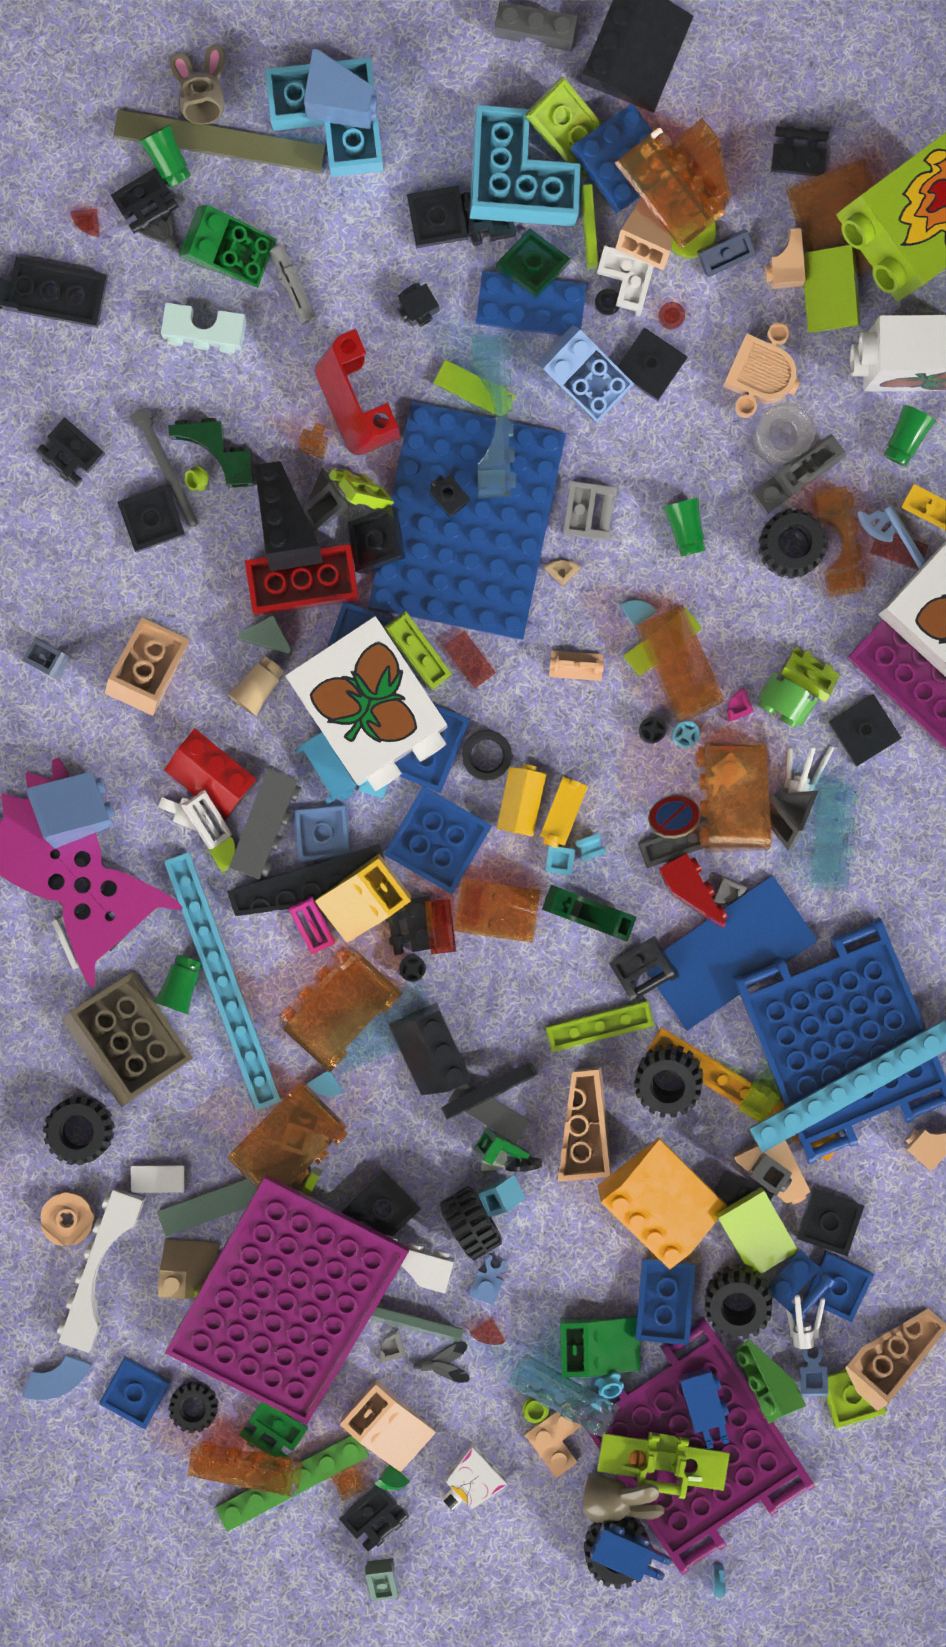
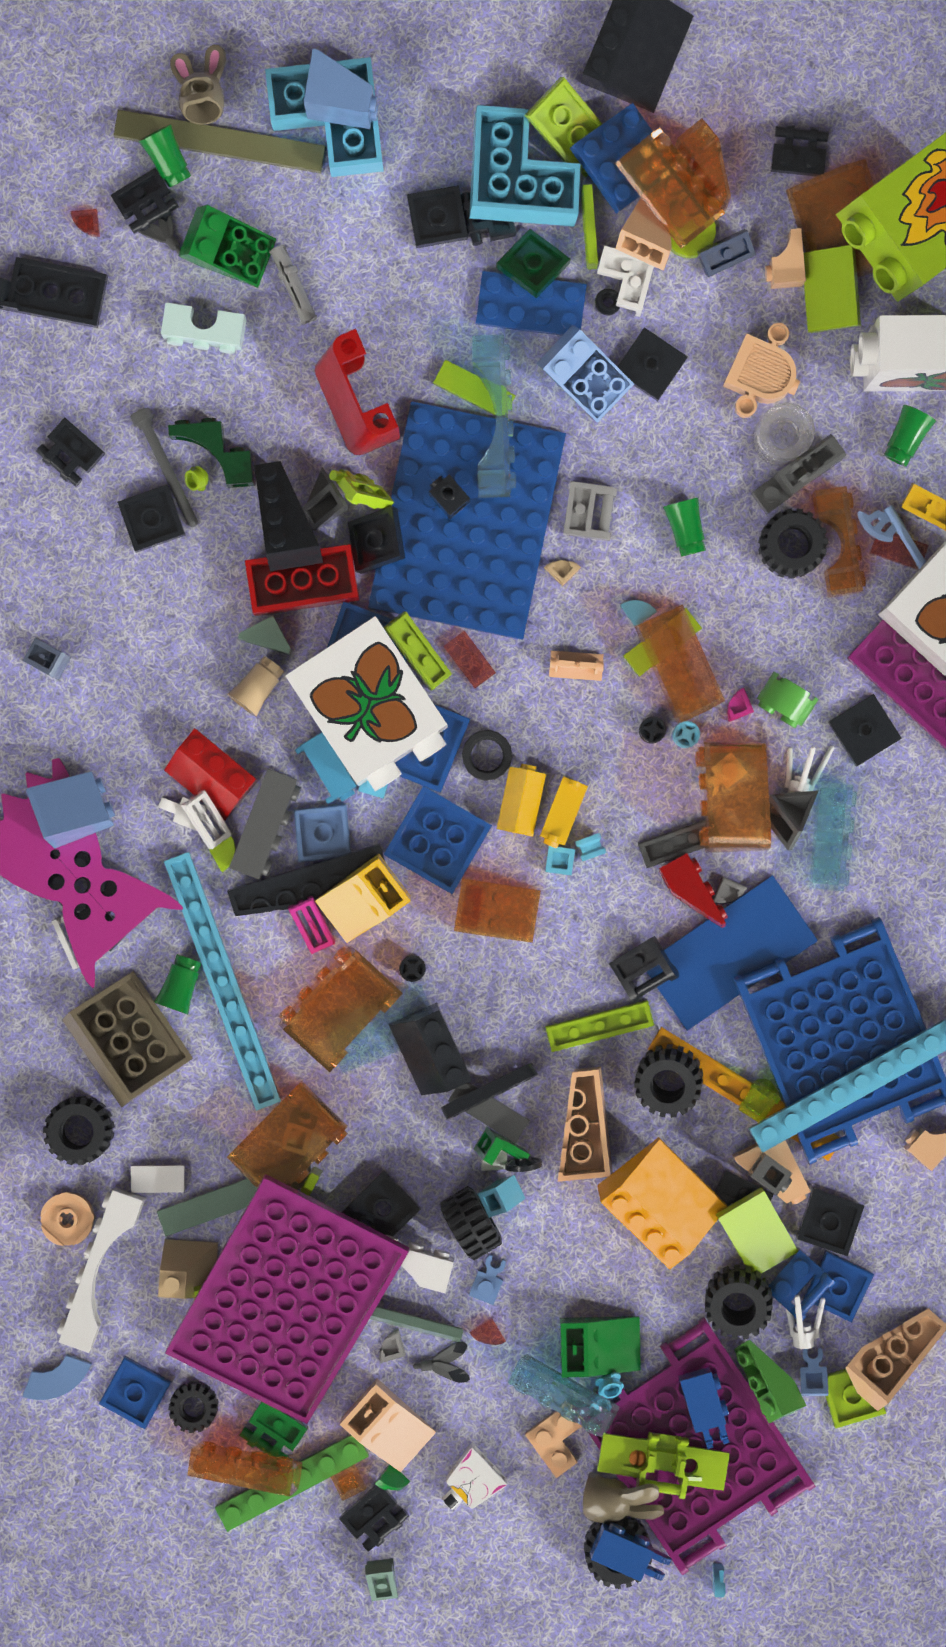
(146, 666): light nougat slope -> none
(314, 441): clear orange tile -> none
(325, 1085): medium azure tile -> none
(417, 305): black brick -> none
(417, 927): black plate -> none
(440, 926): clear red tile -> none
(521, 21): dark grey arch -> none
(534, 1411): lime plate -> none
(589, 913): dark green arch -> none
(665, 1302): blue plate -> none
(671, 315): clear red tile -> none
(674, 816): piece -> none
(810, 673): lime plate -> none

